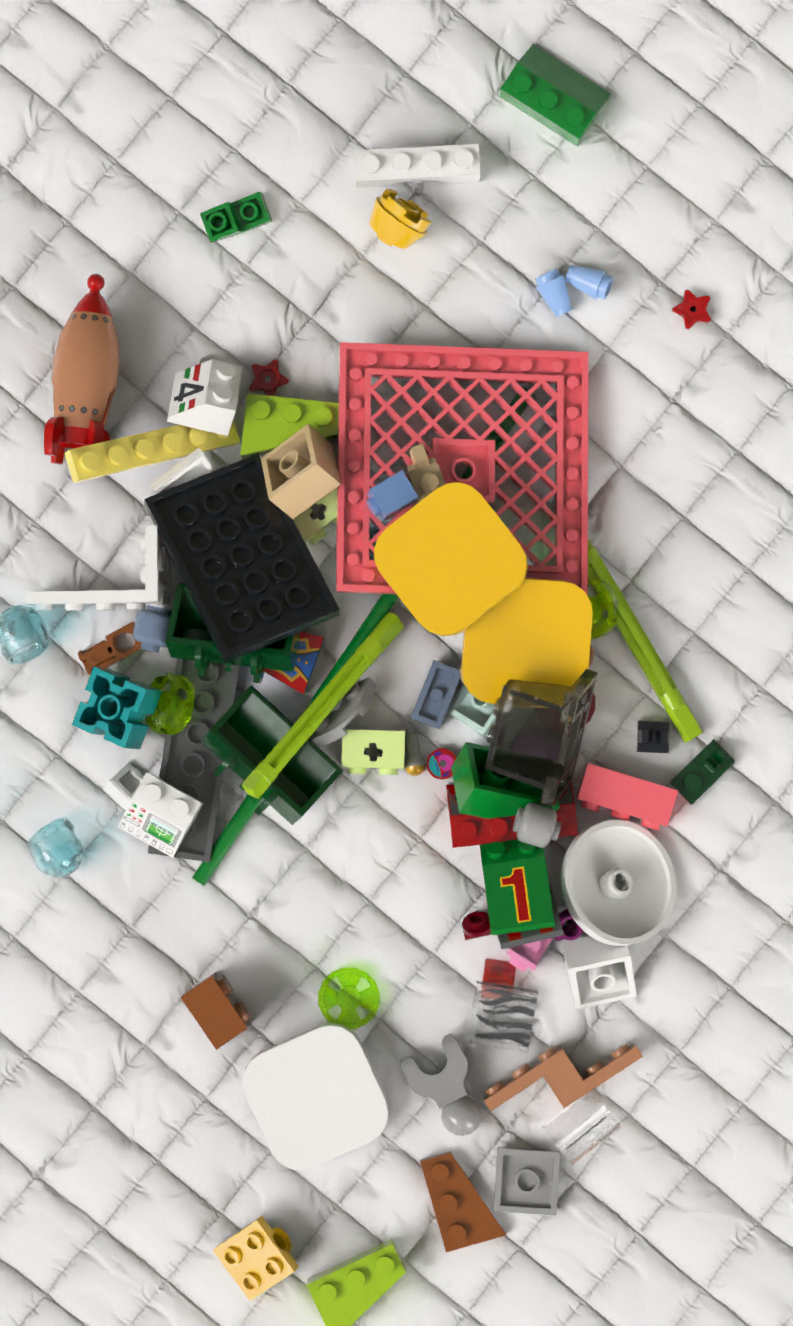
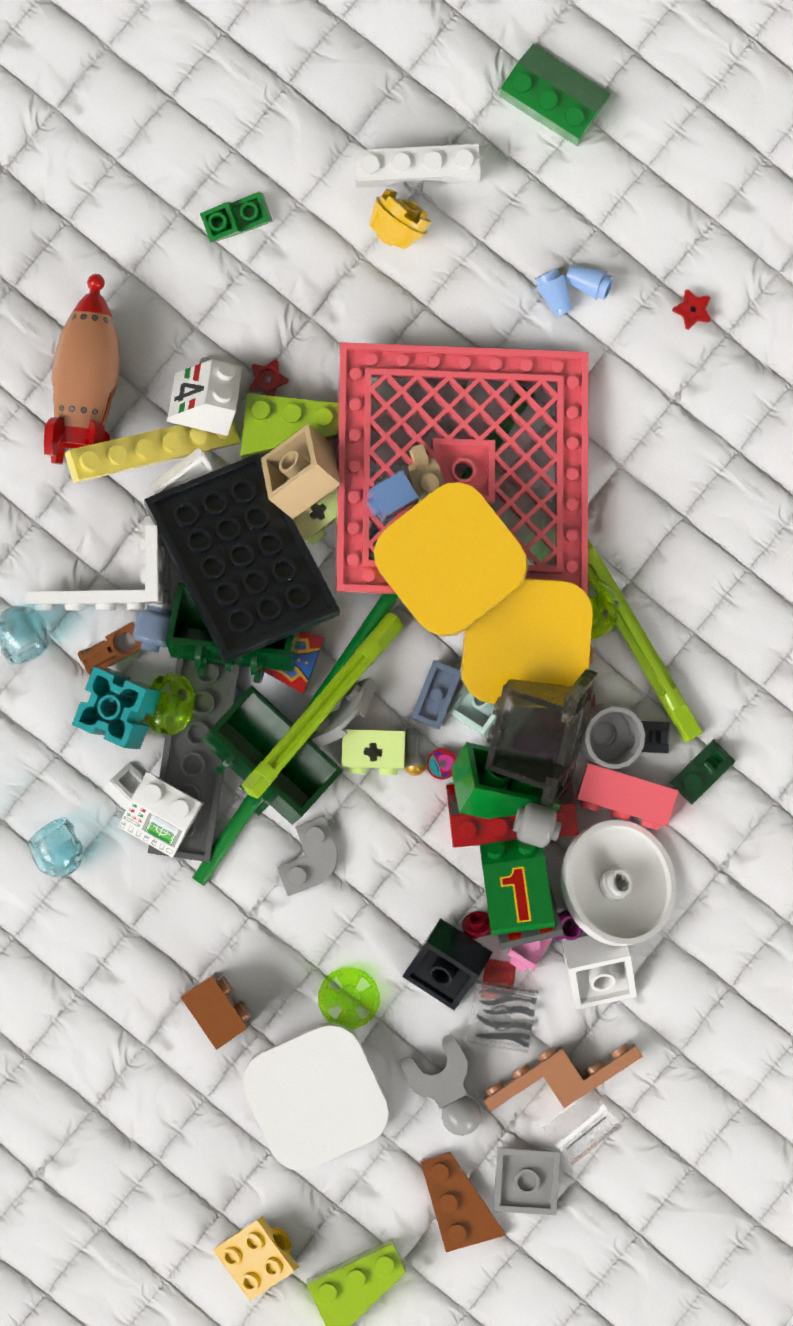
(319, 858): none -> light grey plate
(447, 964): none -> black slope
(628, 737): none -> light grey piece

